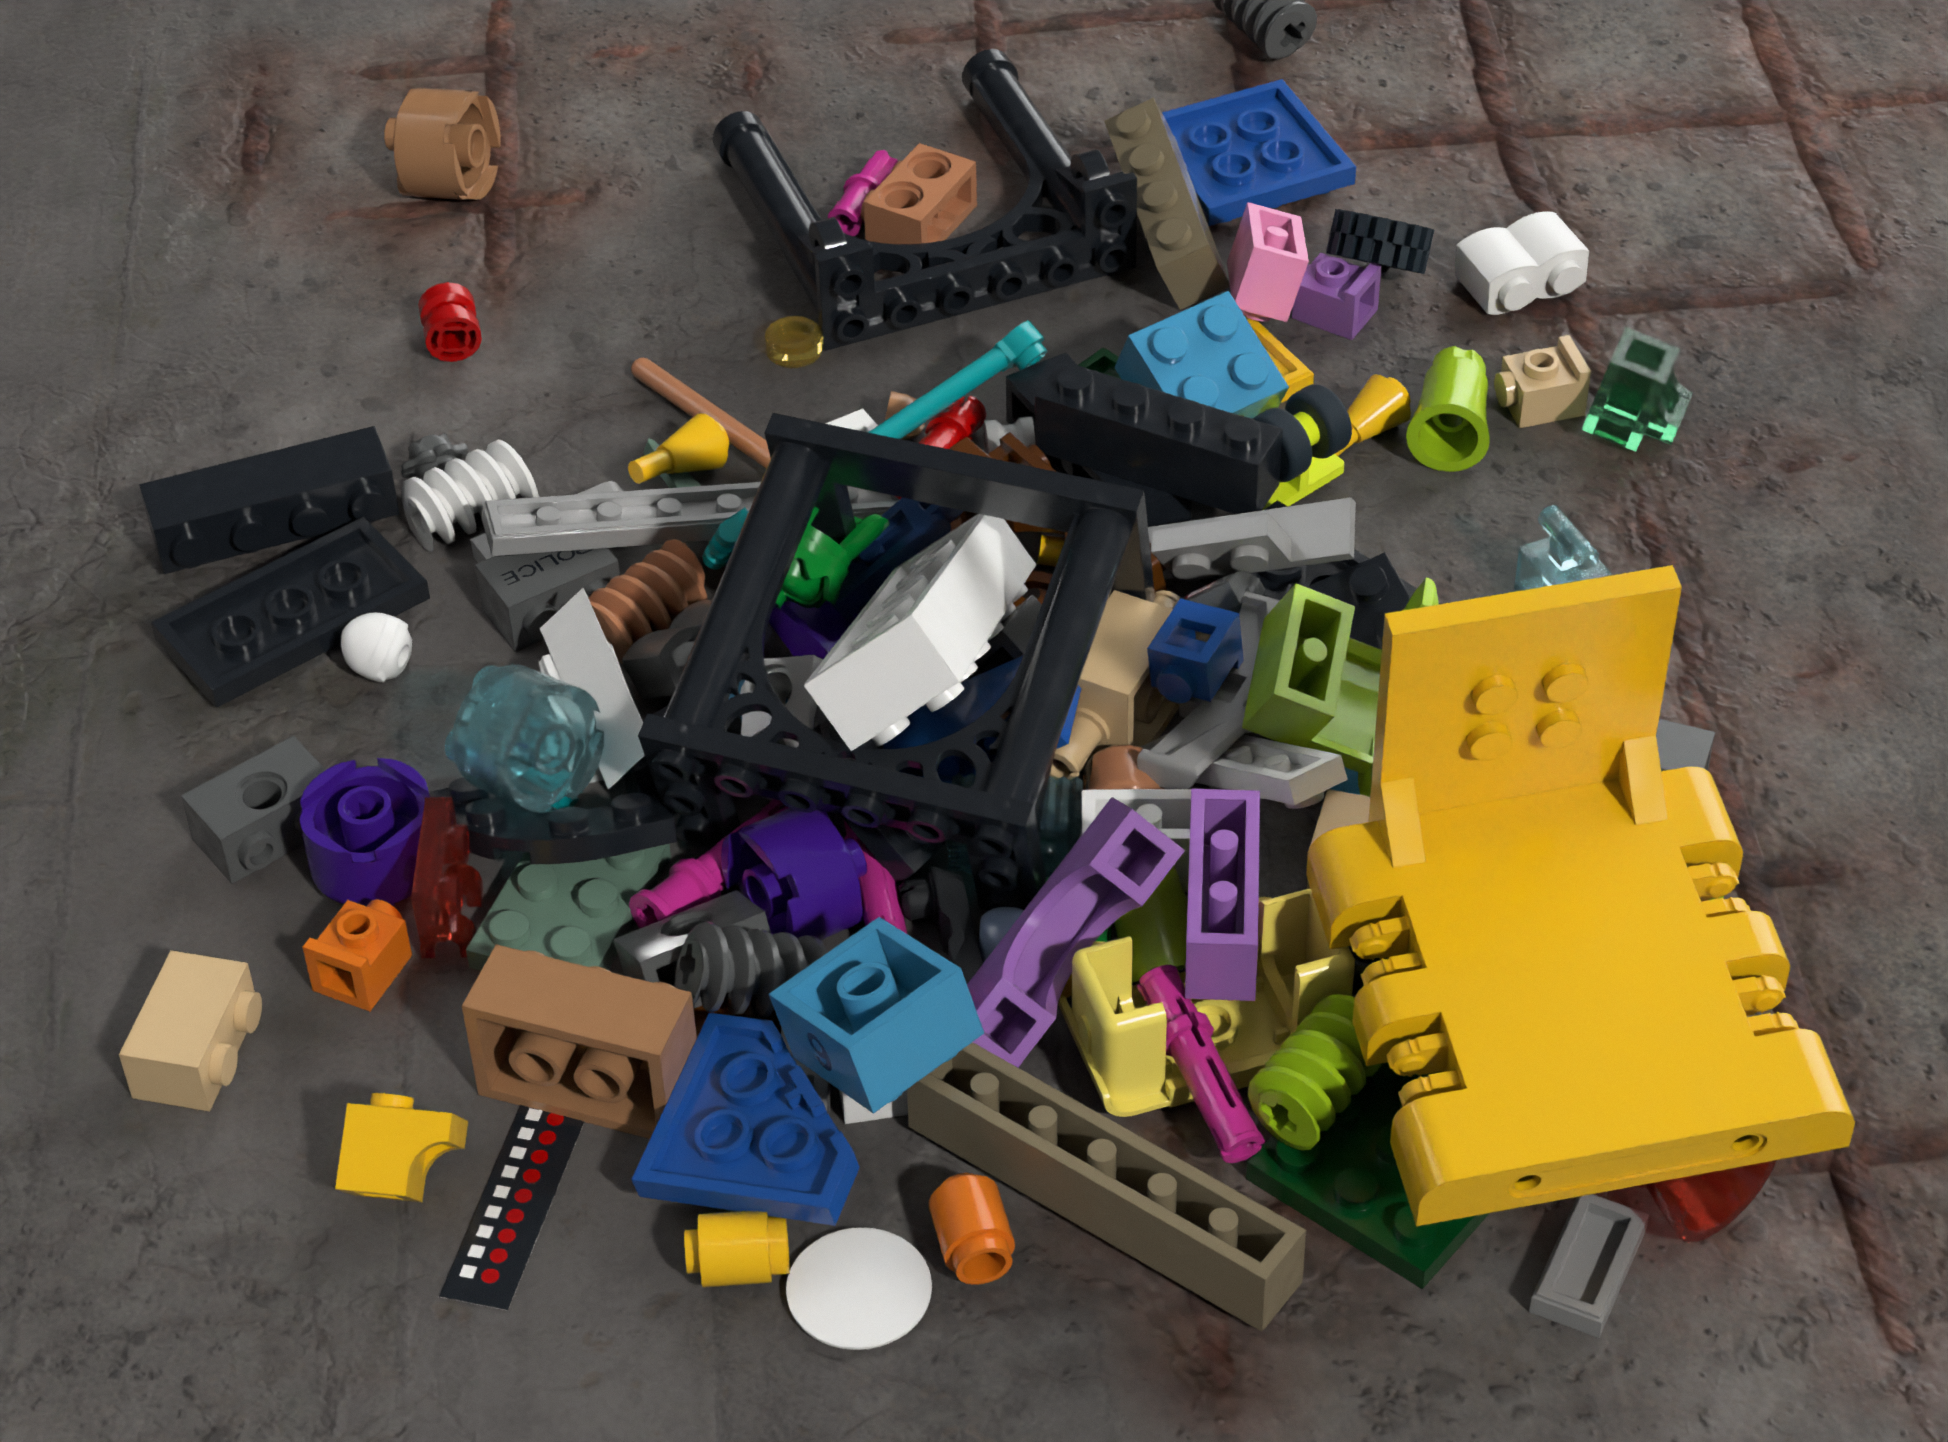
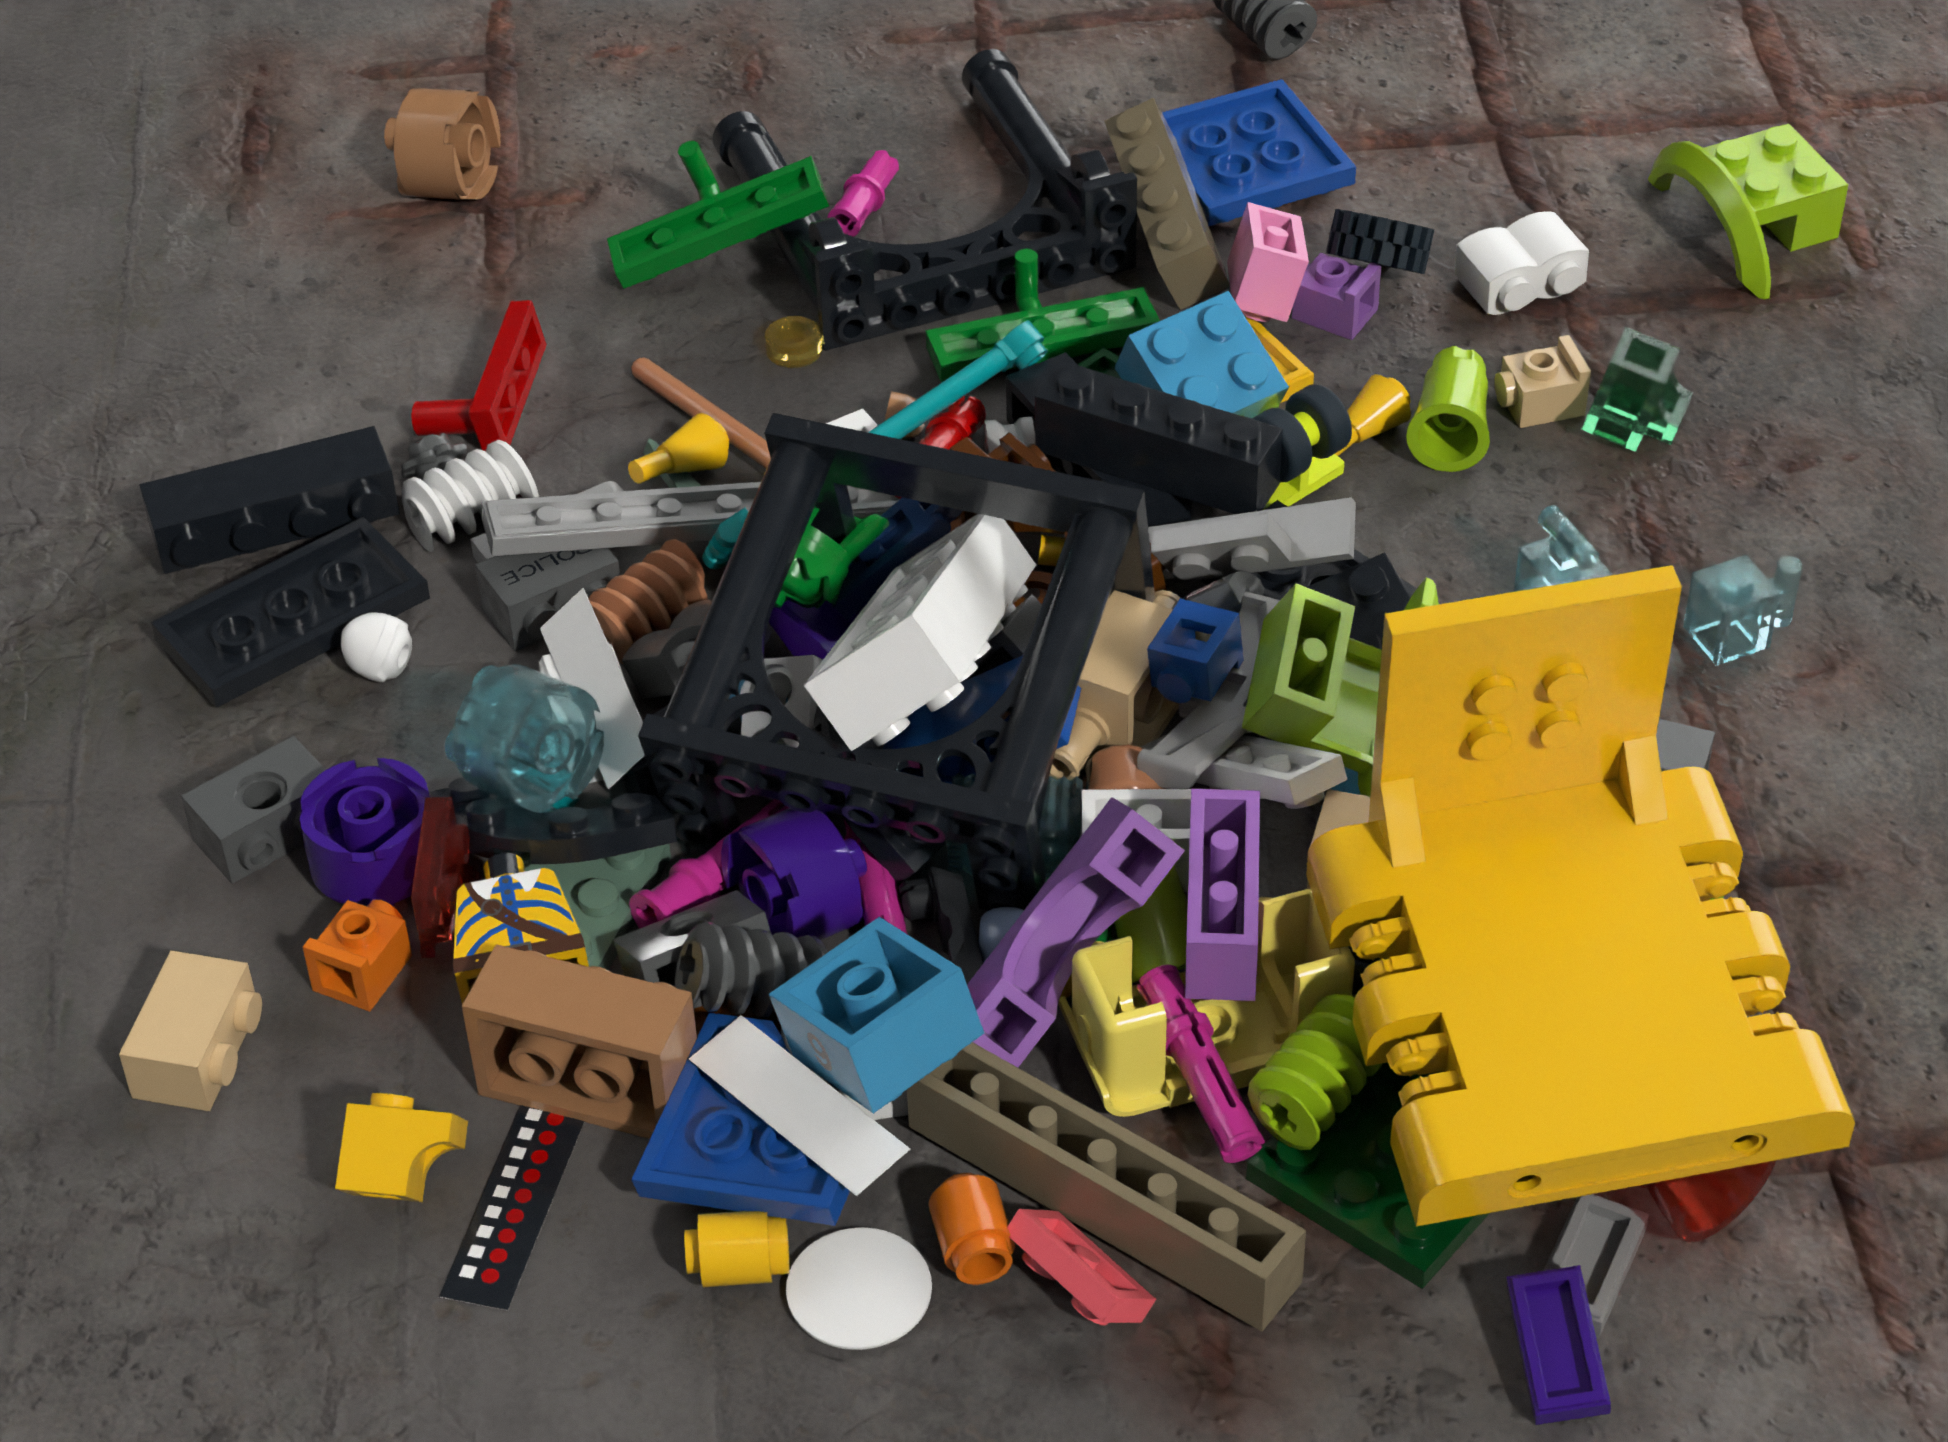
(449, 322): red wheel -> none
(502, 388): none -> red piece
(512, 911): none -> torso
(716, 219): none -> green plate
(799, 1105): none -> white sticker
(921, 198): nougat brick -> none
(1064, 1254): none -> coral plate
(1068, 327): none -> green plate
(1558, 1345): none -> dark purple tile
(1736, 606): none -> clear light blue brick
(1756, 182): none -> lime piece

